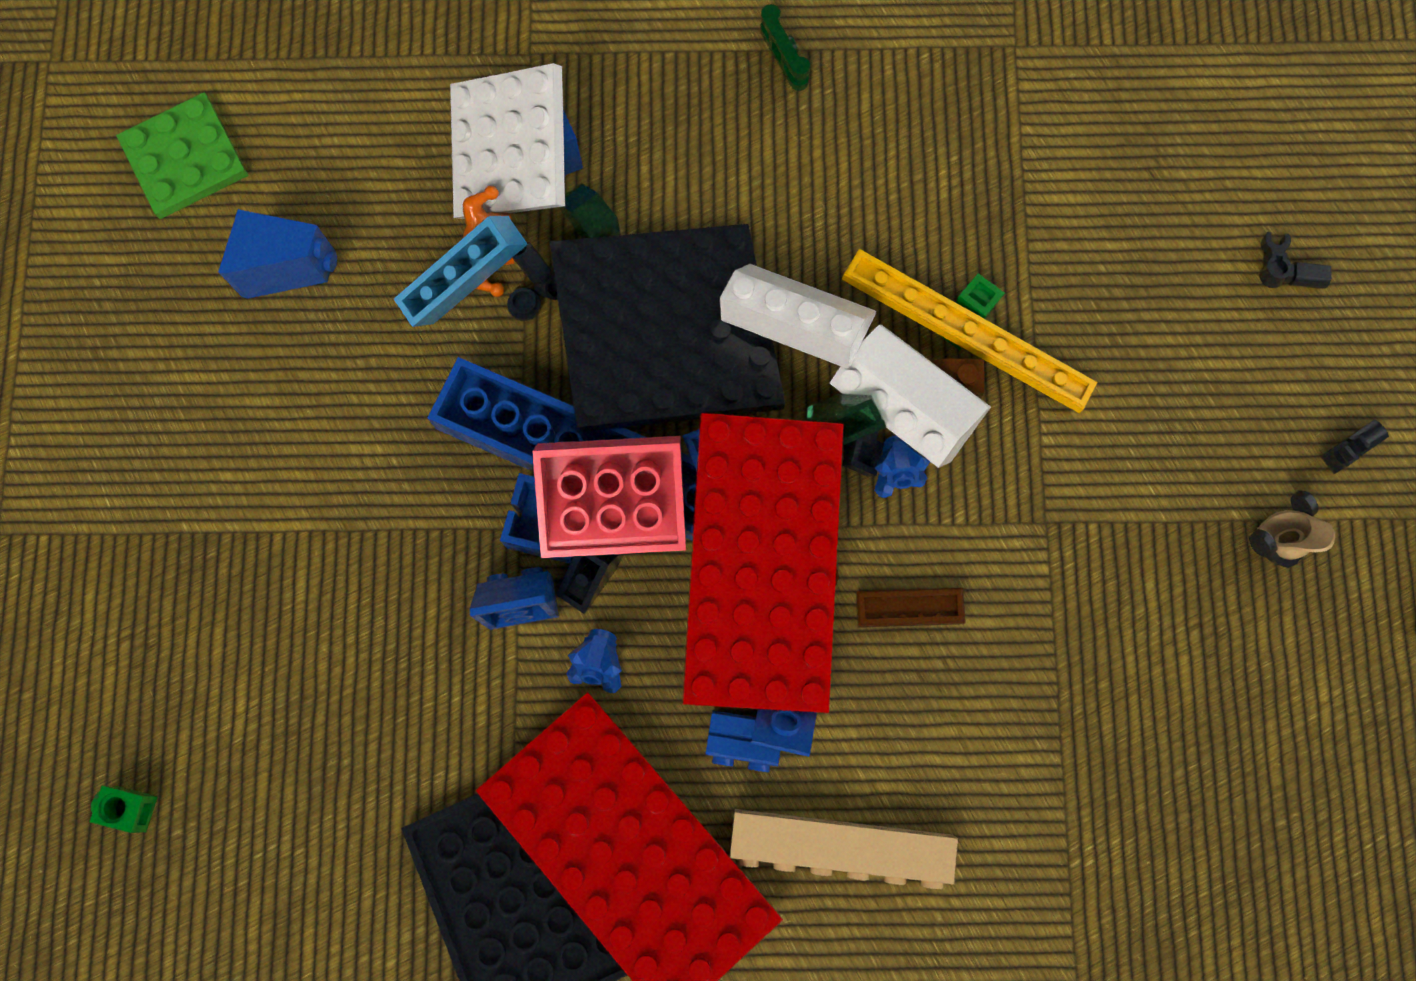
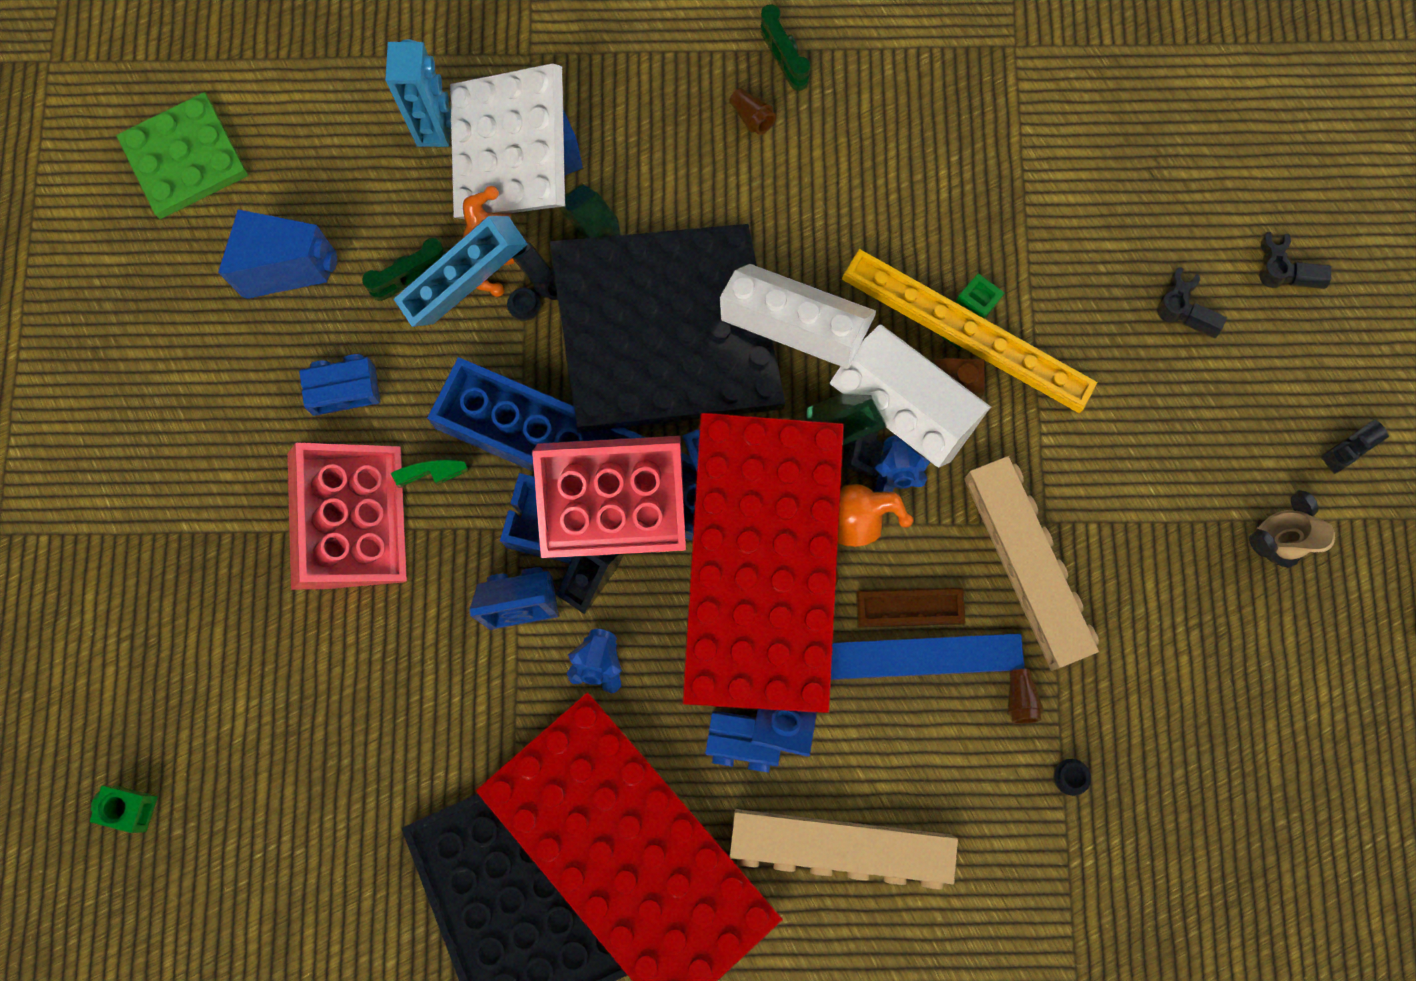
(339, 385): none -> blue brick
(345, 516): none -> coral slope
(402, 271): none -> dark green plate
(418, 93): none -> dark azure brick
(440, 470): none -> green slope
(754, 112): none -> reddish brown cone
(863, 512): none -> orange piece
(927, 656): none -> blue tile
(1023, 700): none -> reddish brown cone
(1031, 564): none -> tan brick
(1072, 777): none -> black plate
(1176, 307): none -> black bar

